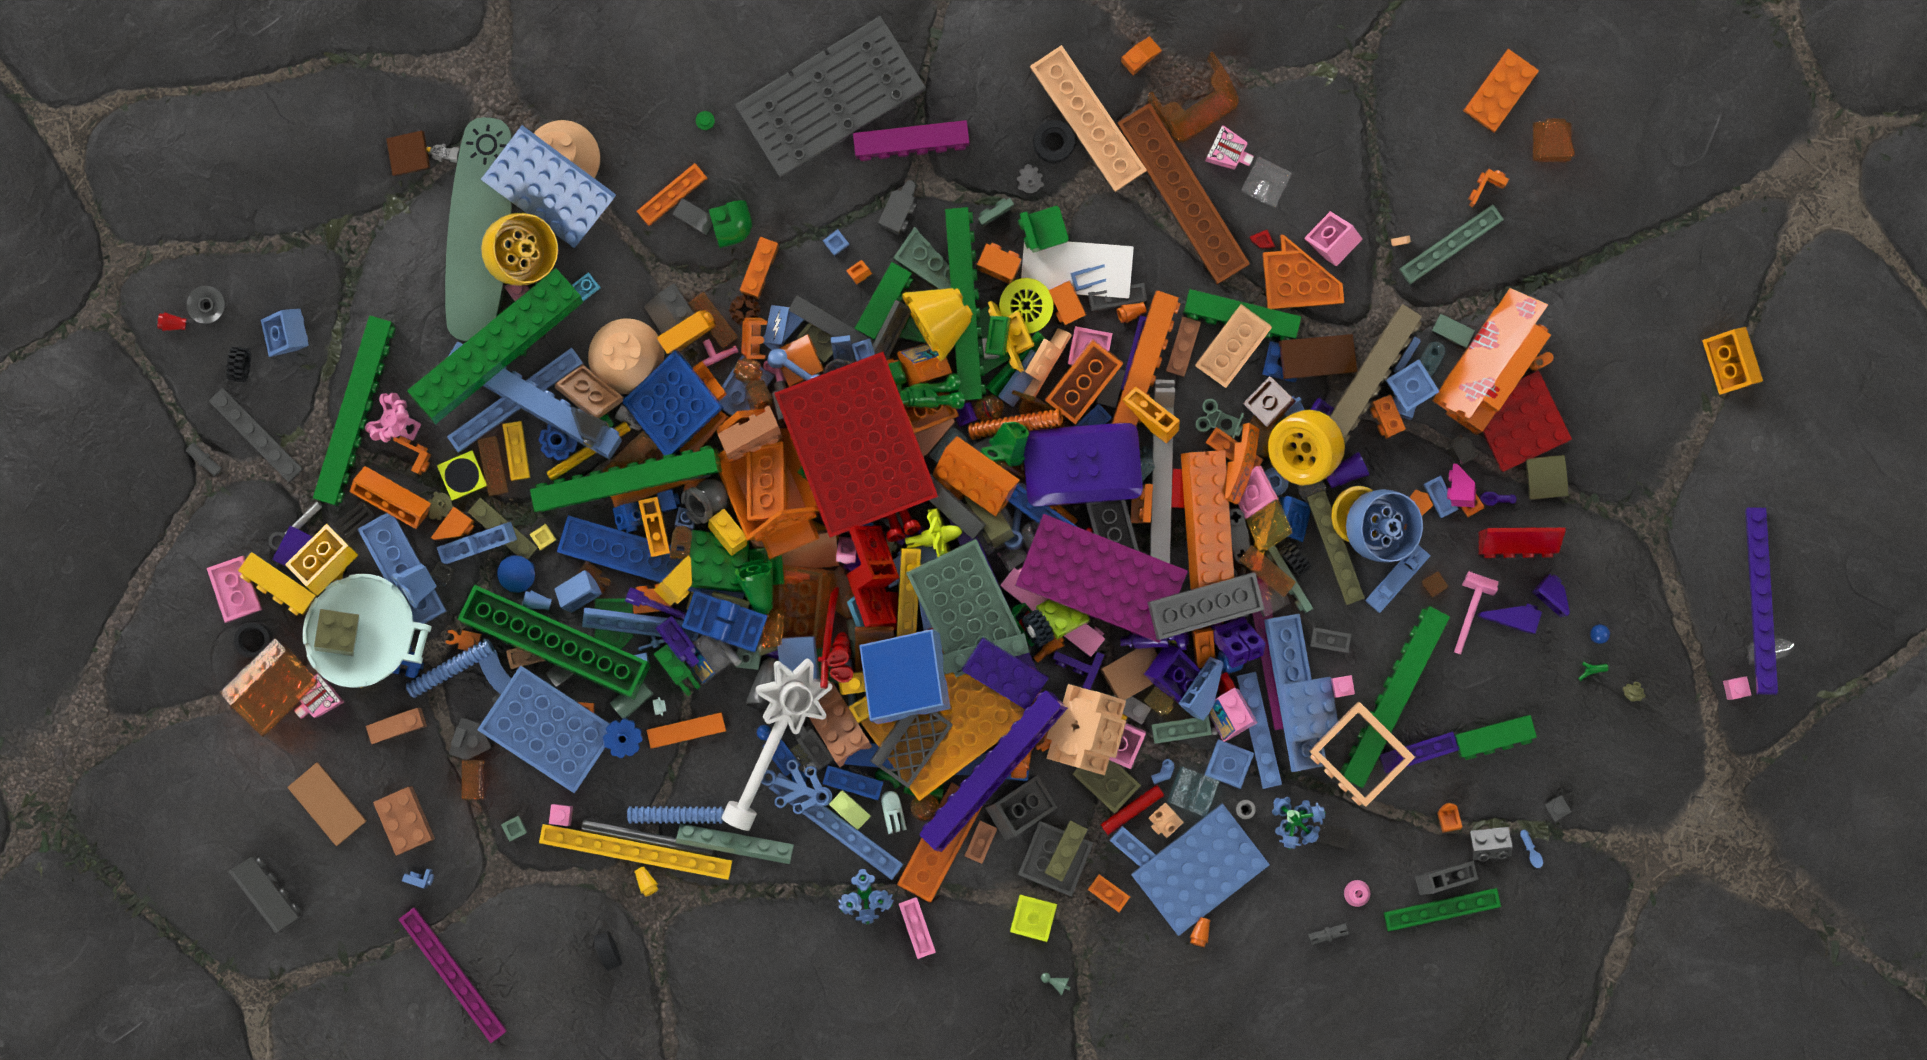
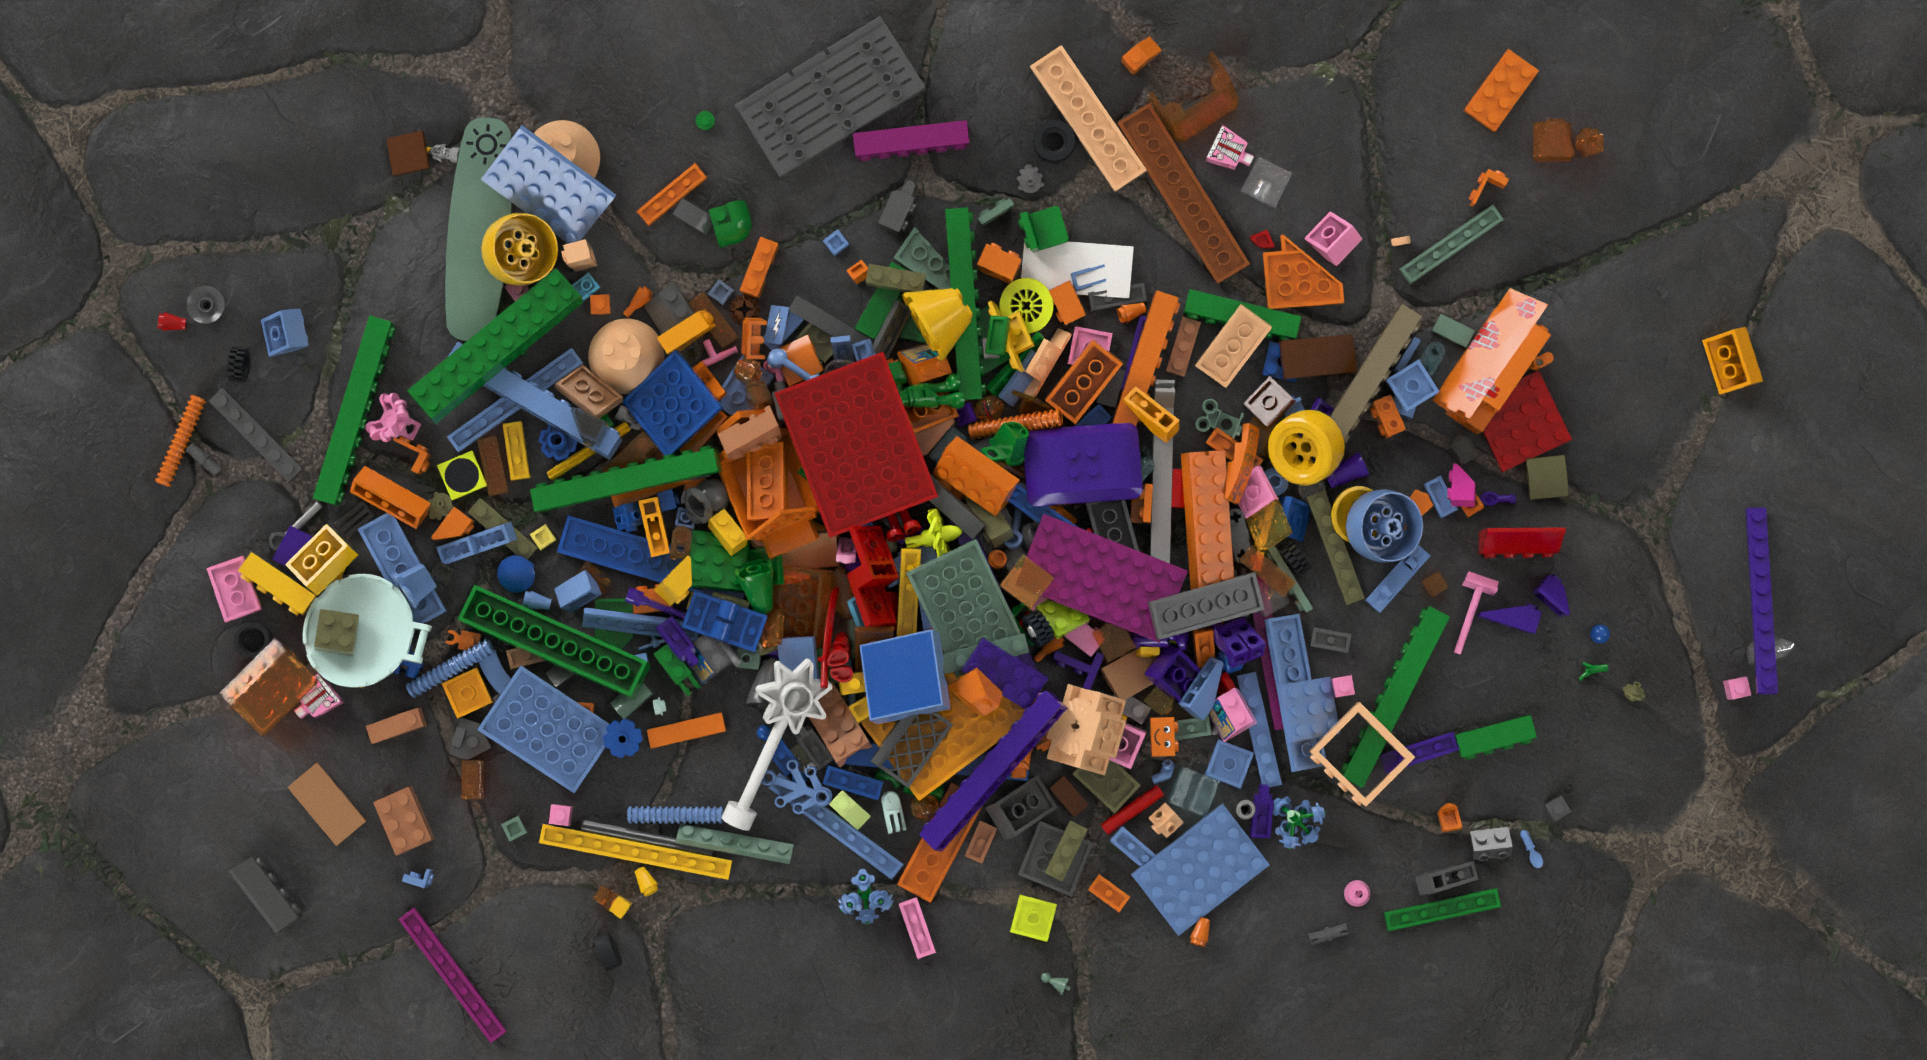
(180, 441): none -> orange piece
(467, 693): none -> light orange plate
(579, 255): none -> light nougat brick
(600, 304): none -> orange plate
(612, 901): none -> leg
(641, 297): none -> orange cone
(721, 292): none -> sand blue tile
(895, 279): none -> olive brick
(977, 692): none -> orange slope
(997, 559): none -> orange plate
(1026, 581): none -> clear yellow tile
(1069, 796): none -> reddish brown tile
(1113, 641): none -> clear orange piece
(1148, 652): none -> yellow tile
(1163, 736): none -> orange brick
(1262, 819): none -> dark purple hinge
(1590, 148): none -> clear orange brick

